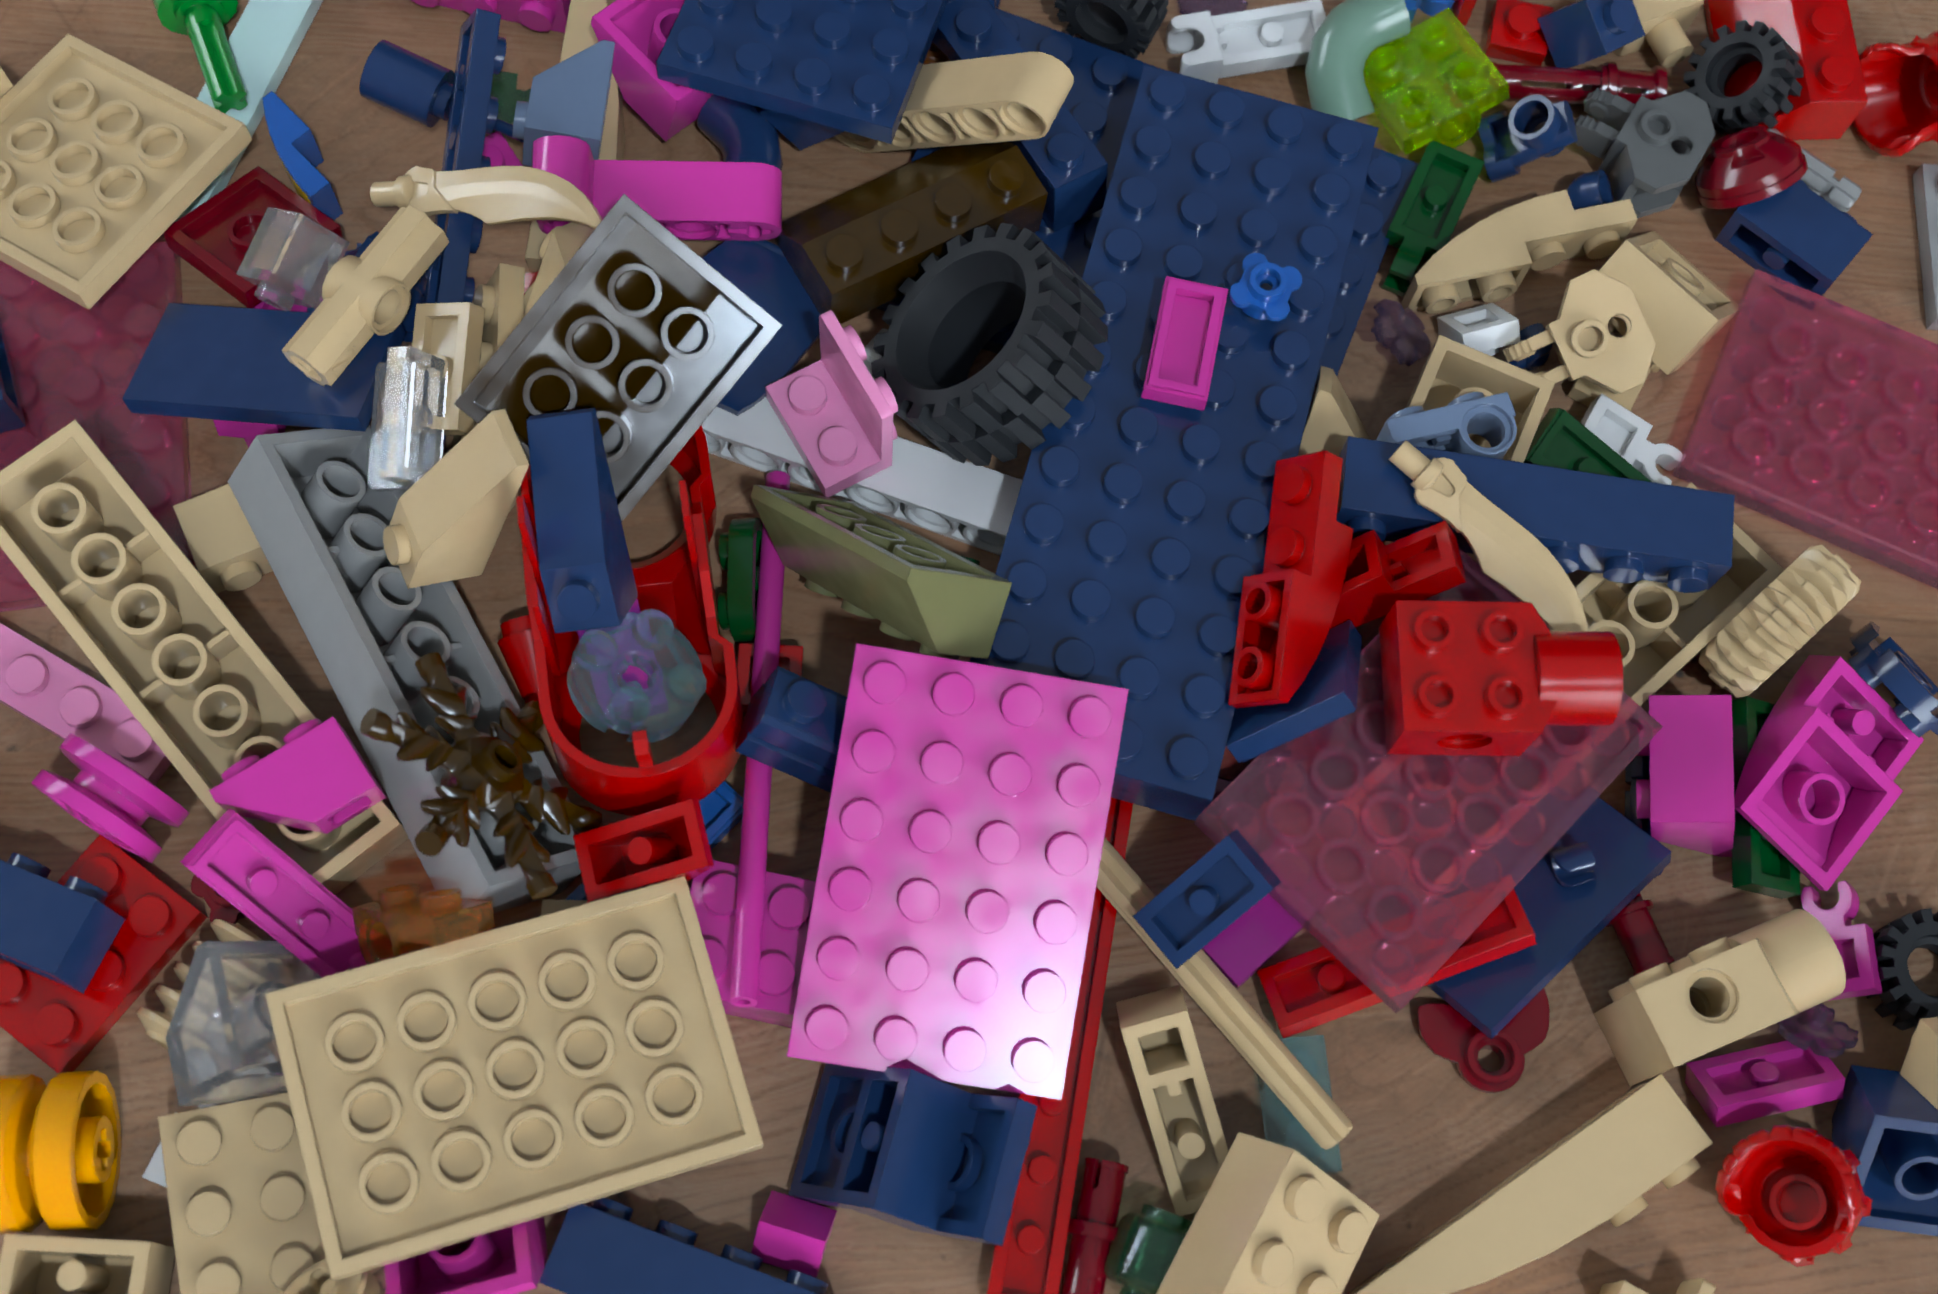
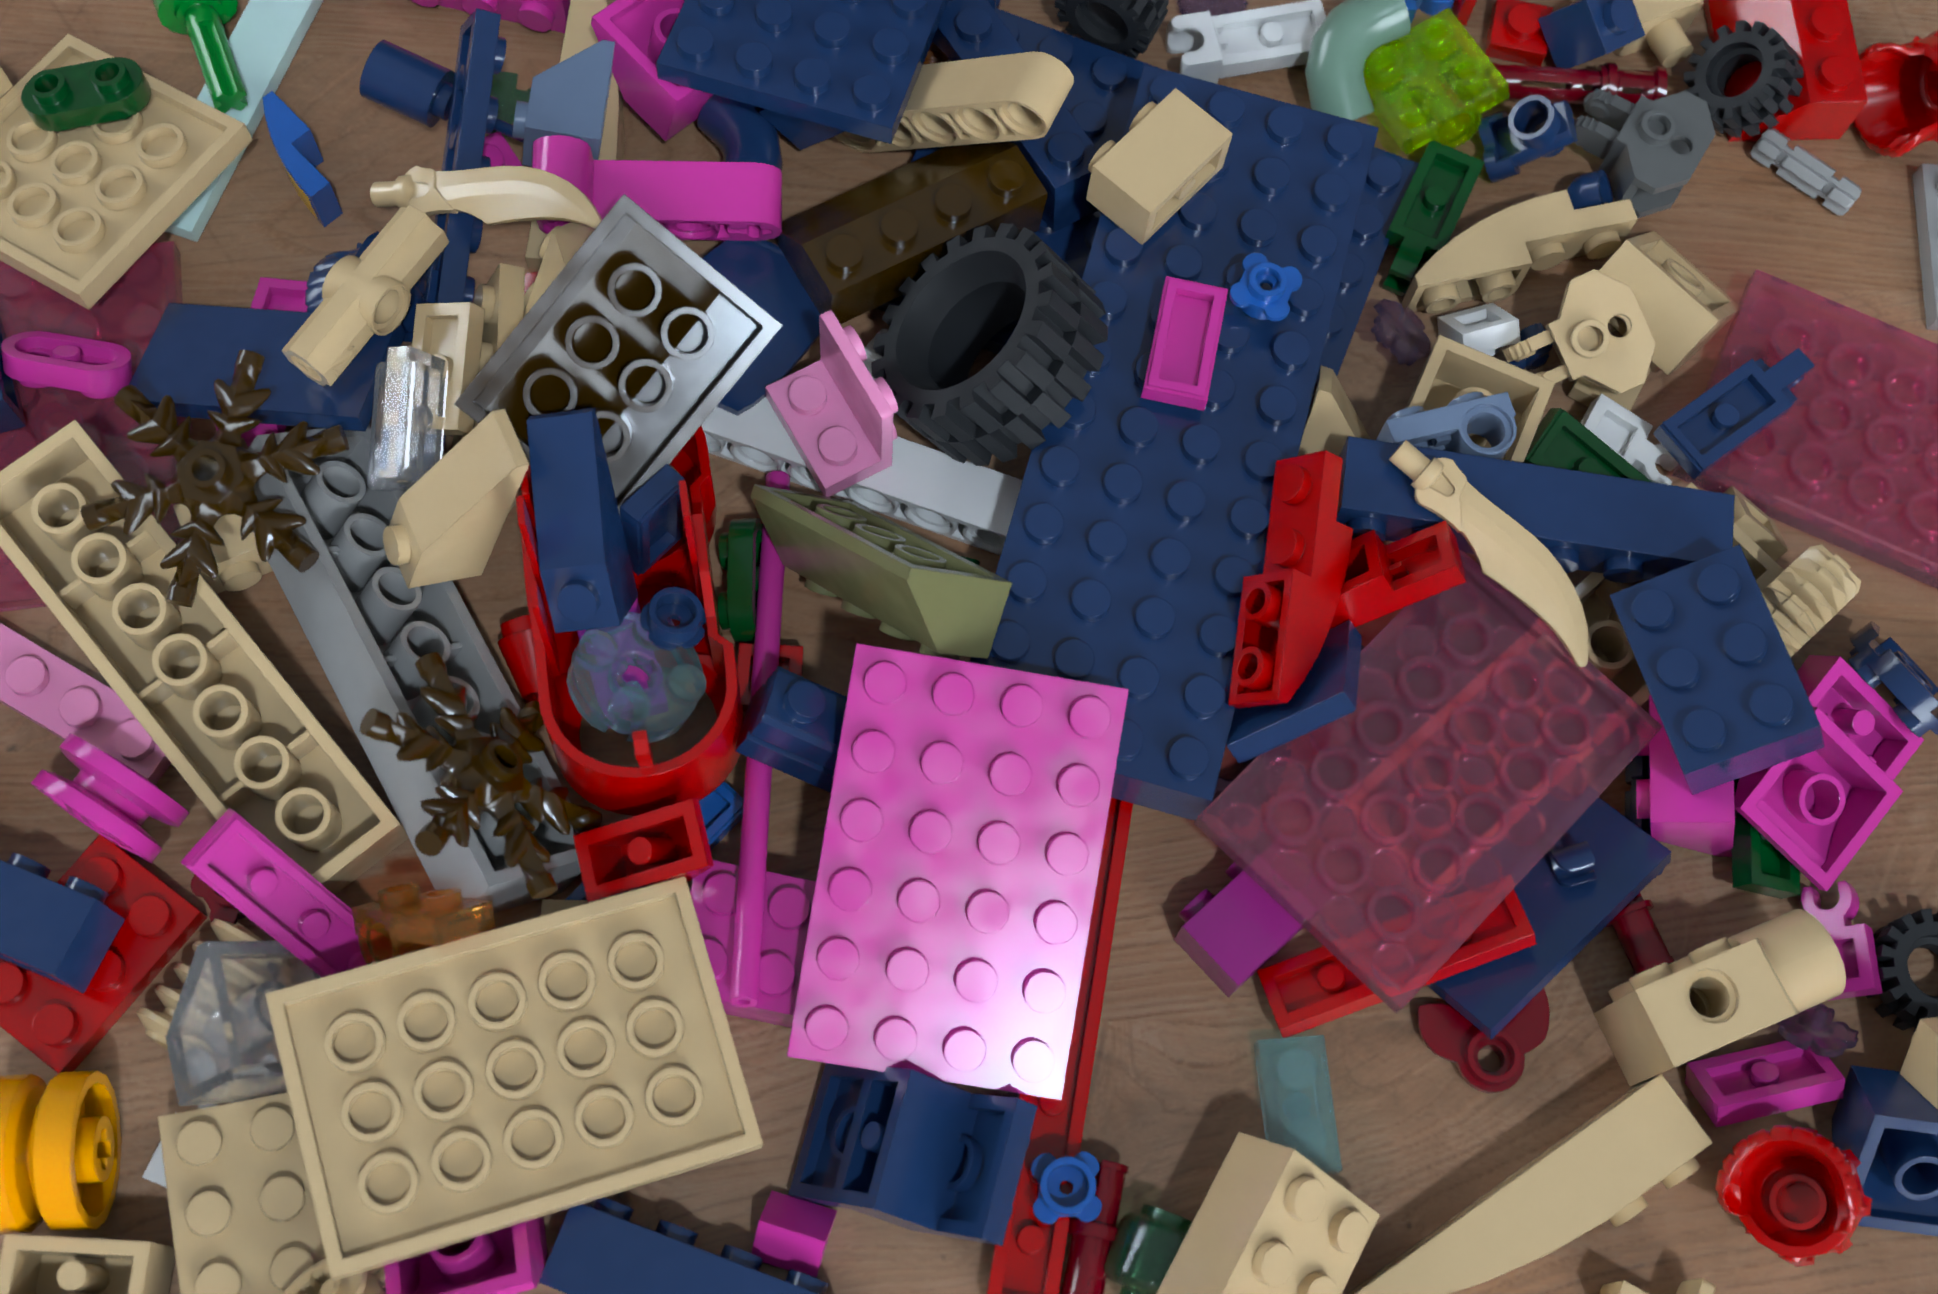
(67, 362): none -> dark pink plate
(86, 94): none -> dark green plate
(223, 227): dark red plate -> none
(224, 494): none -> dark brown piece
(290, 259): clear brick -> none
(305, 784): dark pink slope -> none
(653, 519): none -> dark blue tile
(678, 605): none -> dark blue plate
(1080, 1173): none -> blue plate
(1157, 165): none -> tan brick
(1174, 1093): tan slope -> none
(1207, 898): dark blue plate -> none
(1231, 1013): tan axle -> none
(1489, 677): red brick -> none
(1717, 670): none -> dark blue brick
(1732, 412): none -> dark blue hinge
(1748, 168): dark red piece -> none
(1757, 525): none -> tan plate
(1795, 237): dark blue brick -> none

